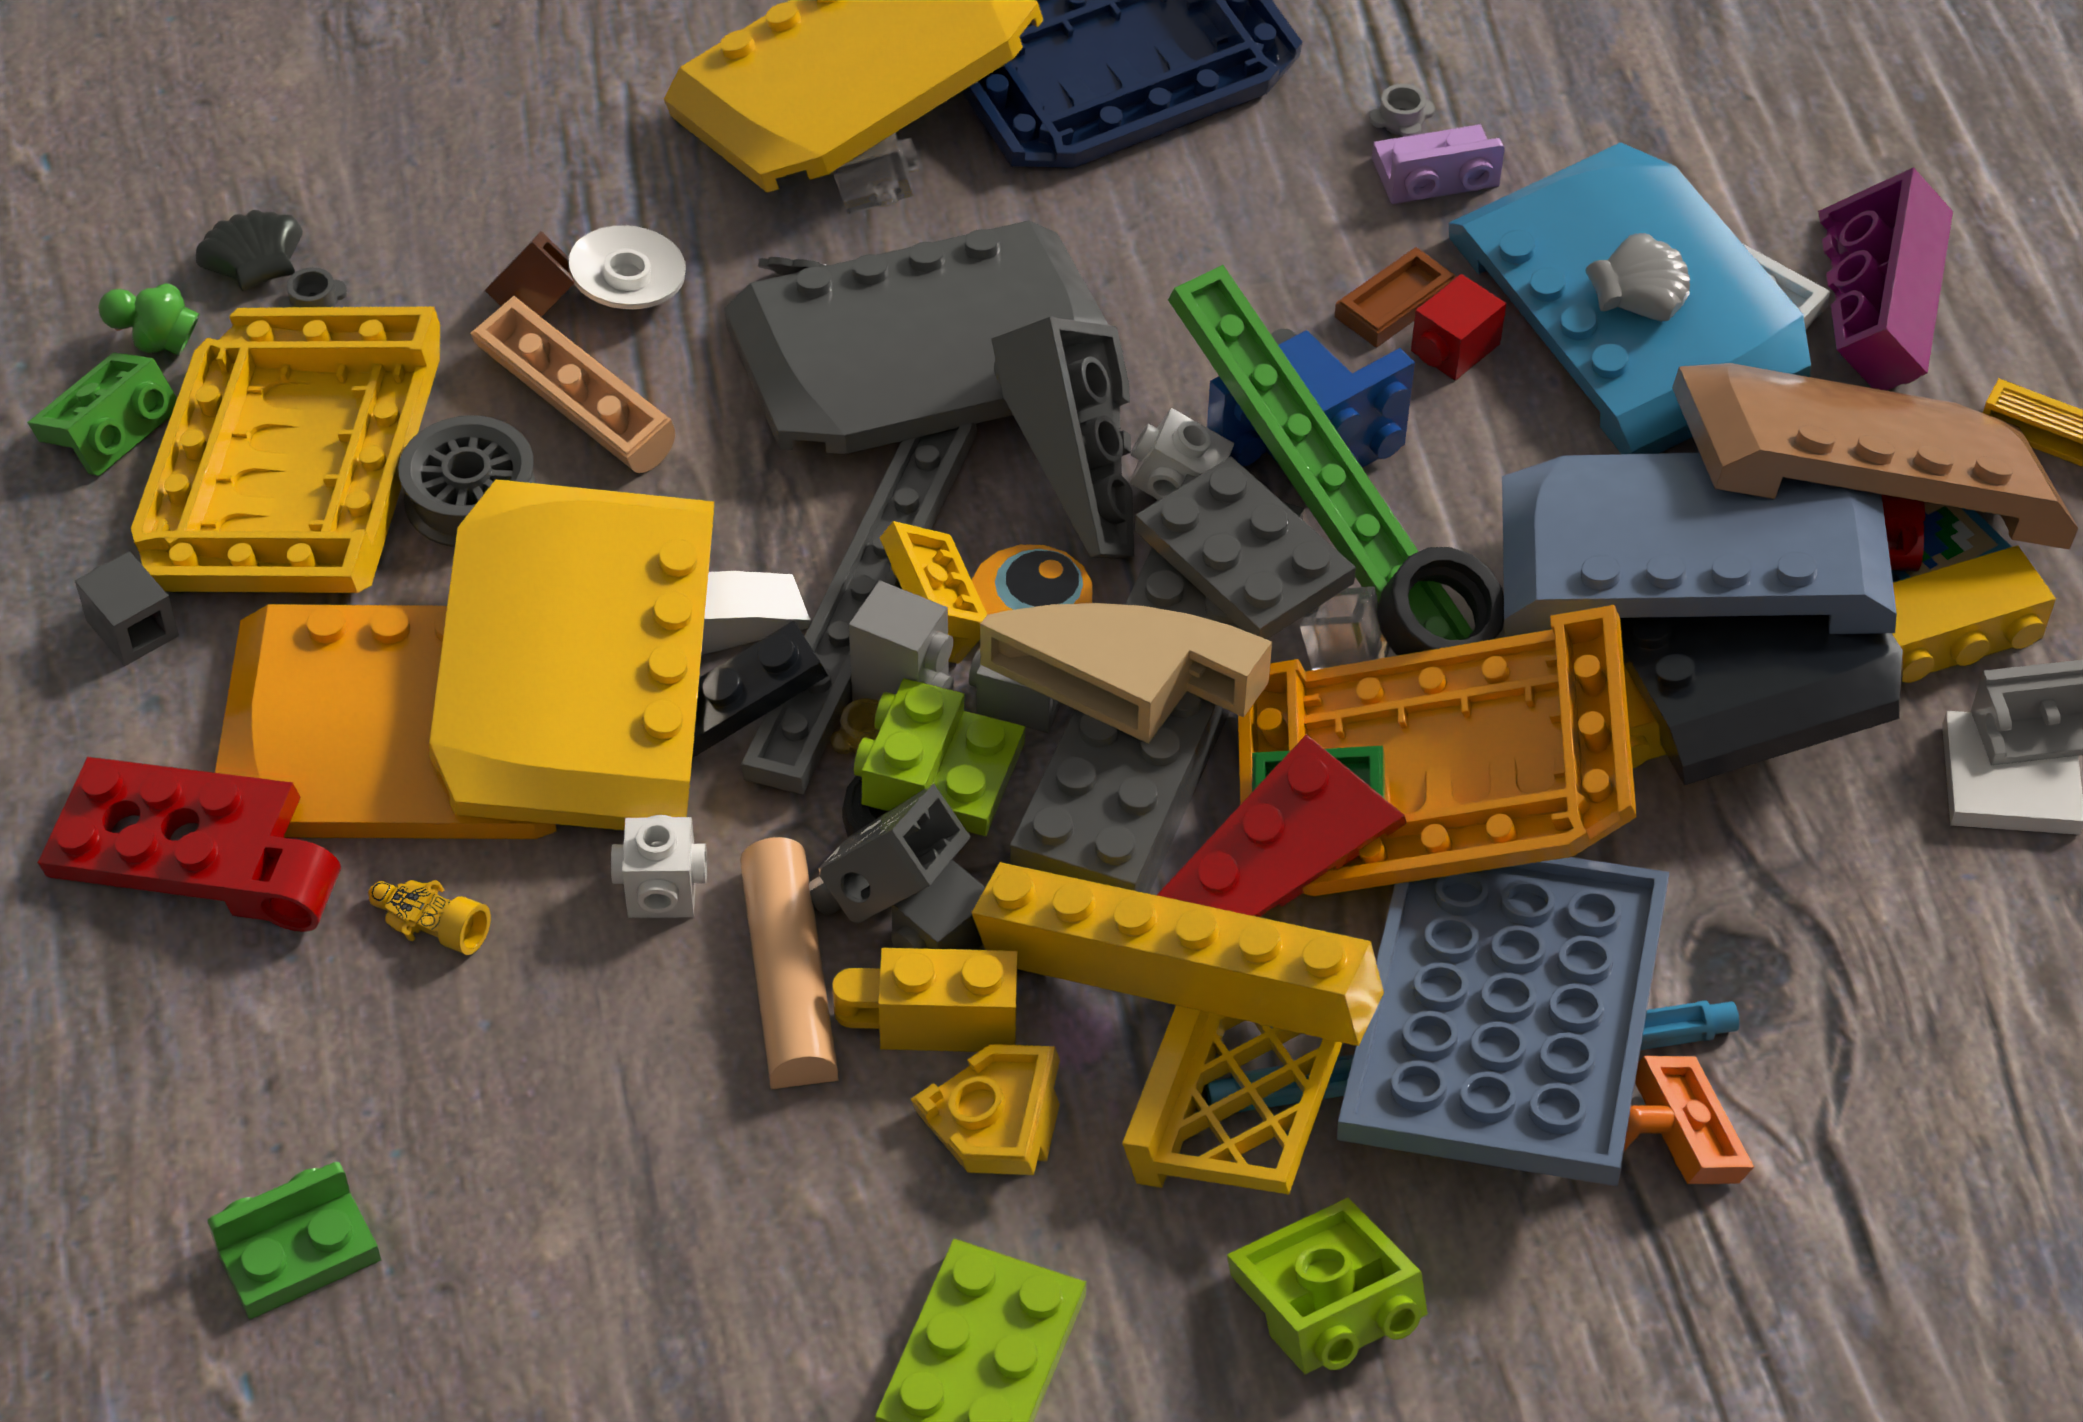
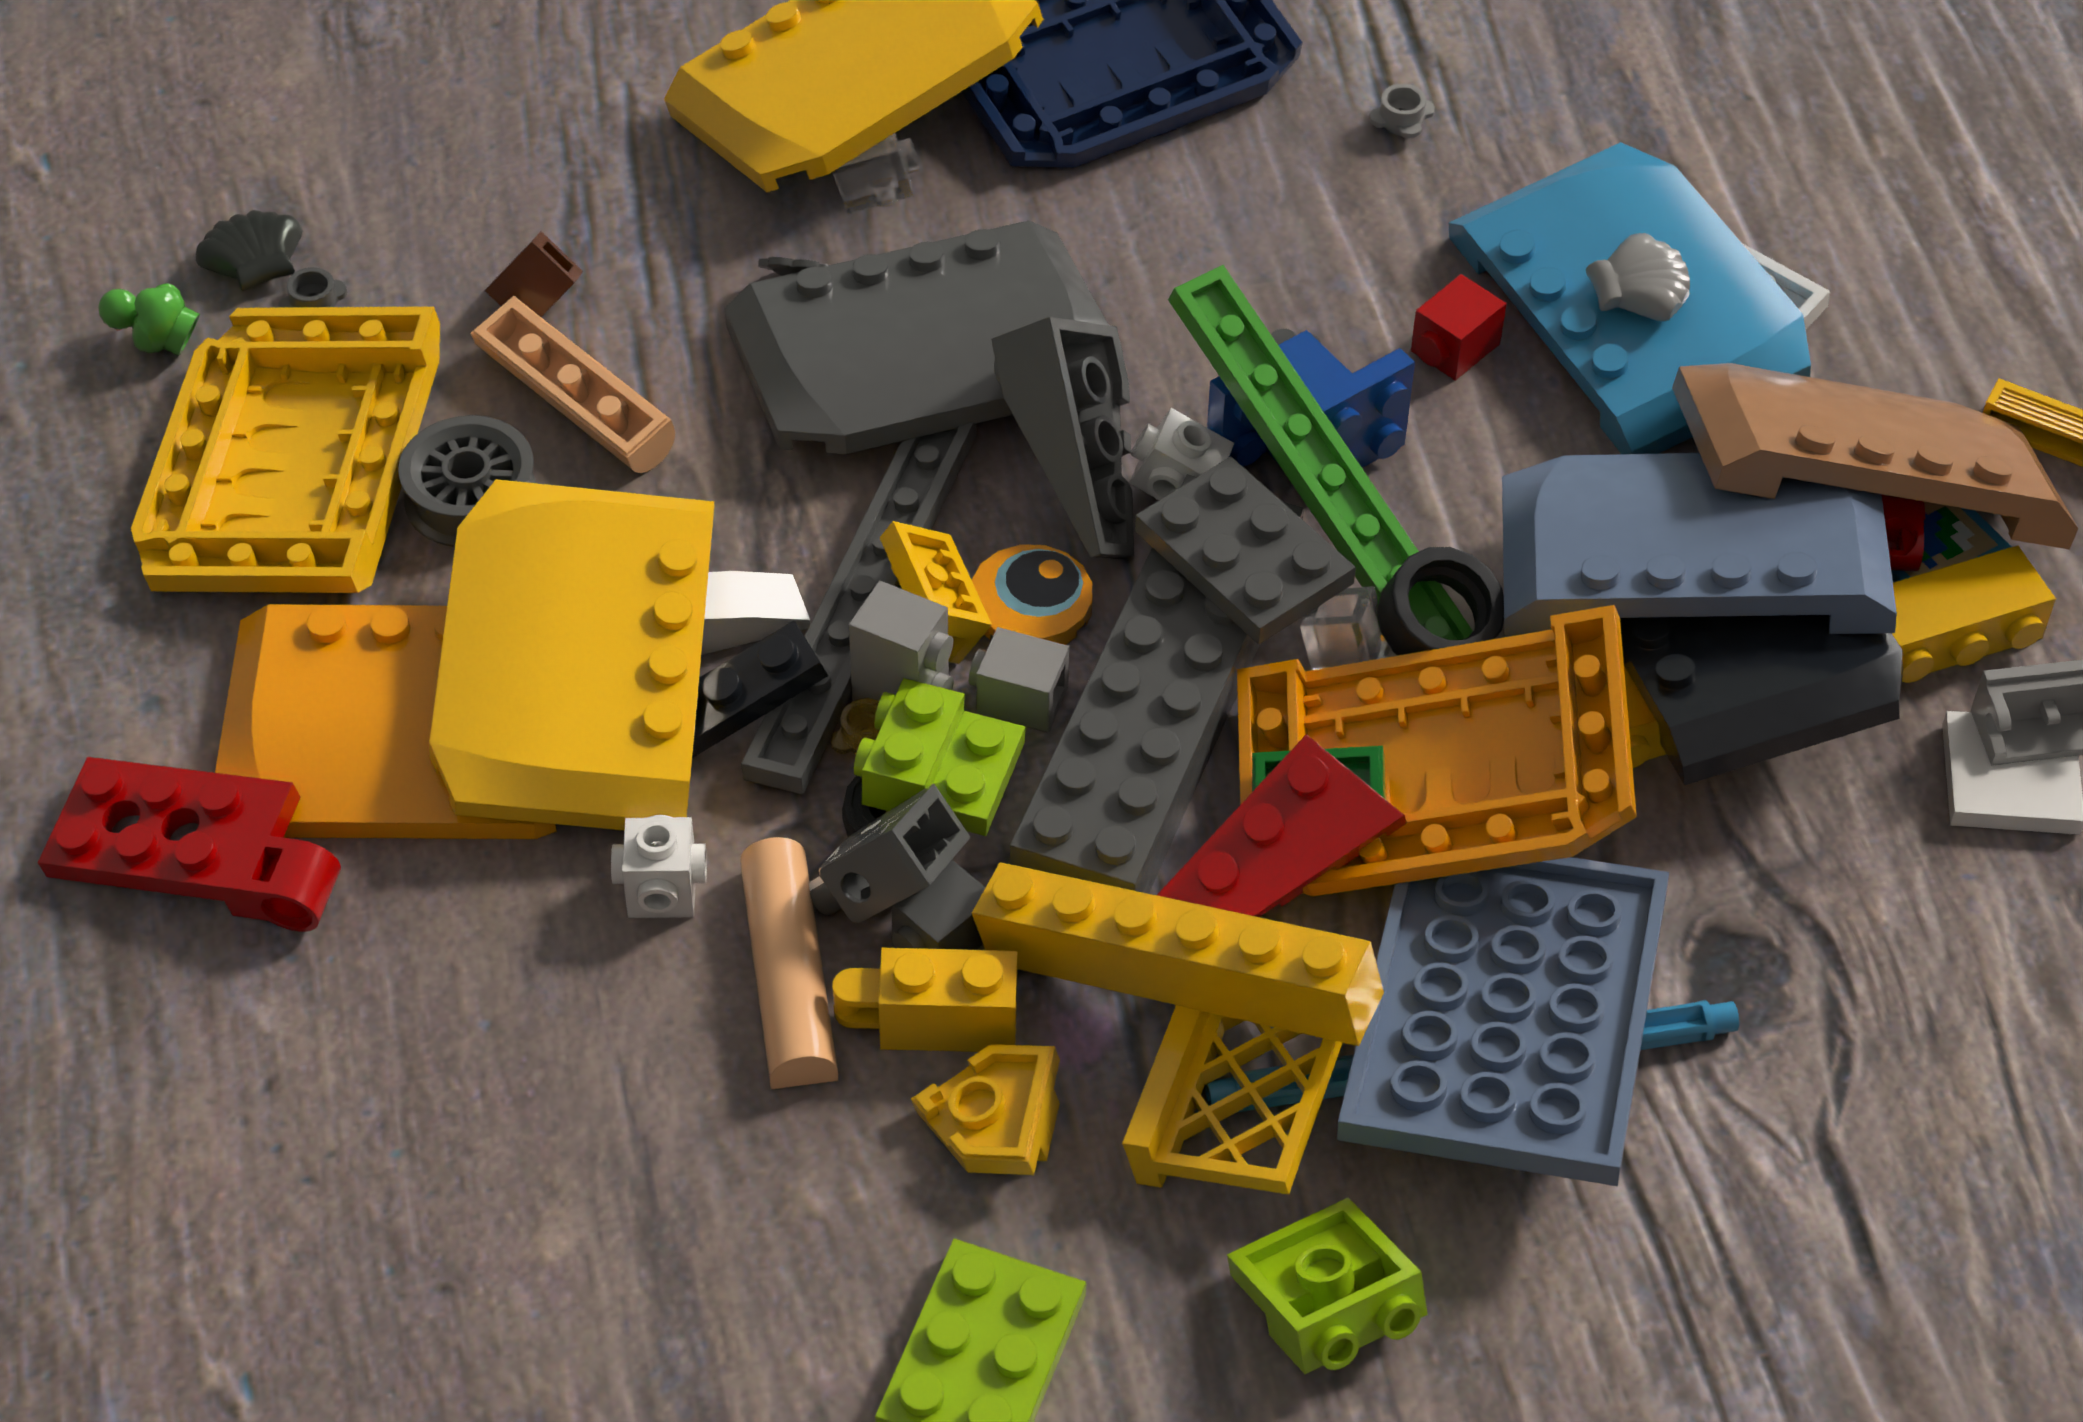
(107, 410): bright green bracket -> none
(127, 608): dark grey brick -> none
(292, 1239): bright green bracket -> none
(417, 906): yellow piece -> none
(627, 267): white dish -> none
(1126, 660): tan slope -> none
(1392, 296): dark orange tile -> none
(1438, 163): lavender bracket -> none
(1690, 1120): orange plate -> none
(1887, 276): magenta wedge -> none

